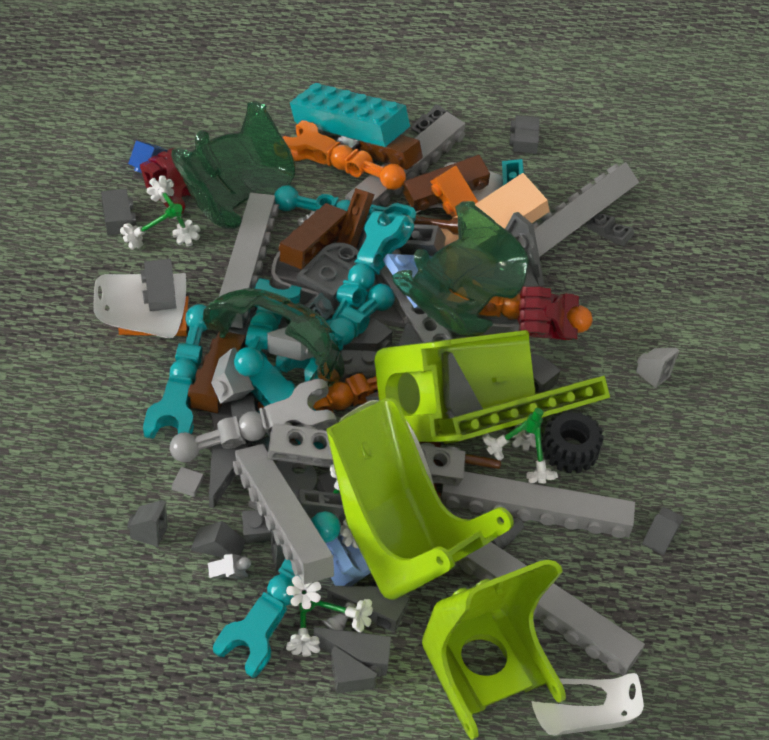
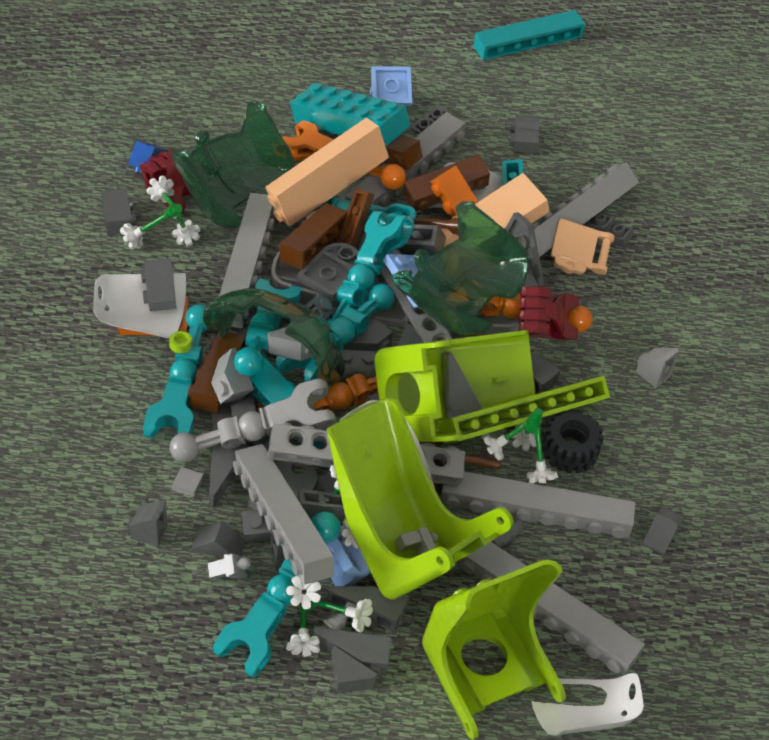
(180, 342): none -> lime tile
(327, 172): none -> light nougat brick
(392, 84): none -> light blue bracket
(420, 539): none -> light grey piece
(529, 34): none -> teal brick
(575, 248): none -> light nougat piece

